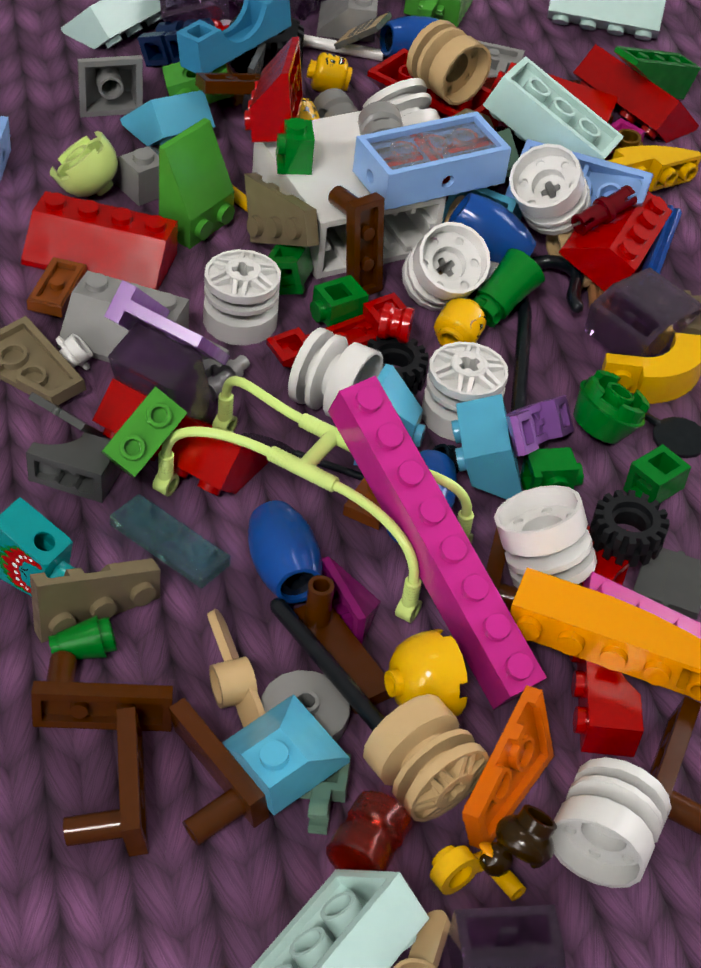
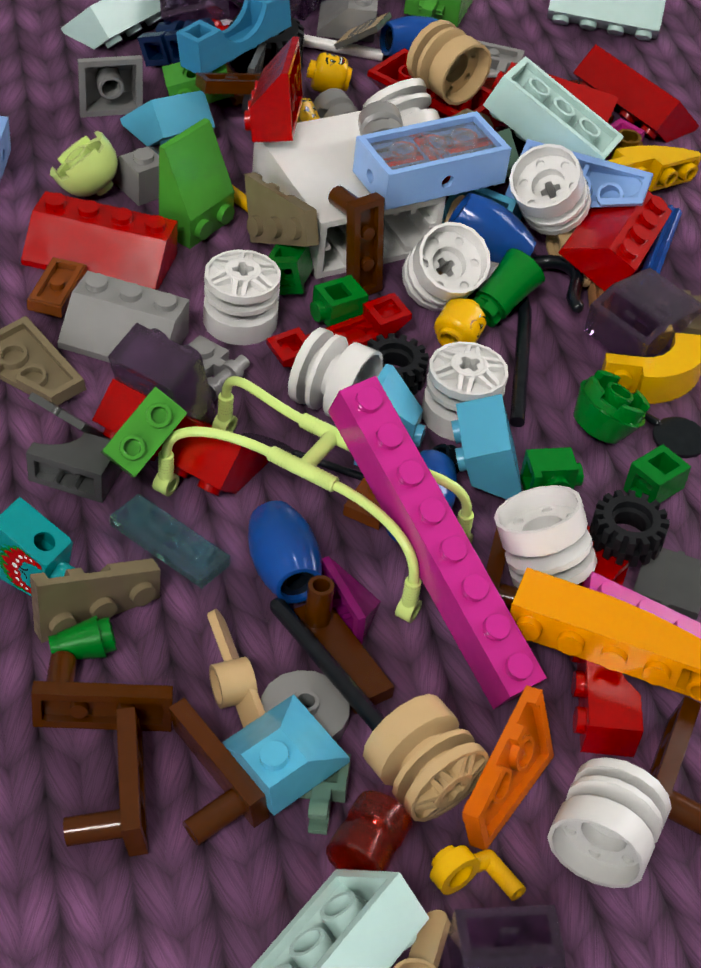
(75, 351): white plate -> none
(134, 306): medium lavender fence -> none
(295, 147): green brick -> none
(396, 323): red wheel -> none
(427, 666): yellow cylinder -> none
(520, 836): dark brown animal -> none
(538, 423): medium lavender slope -> none
(604, 210): dark red pin -> none
(665, 69): green slope -> none

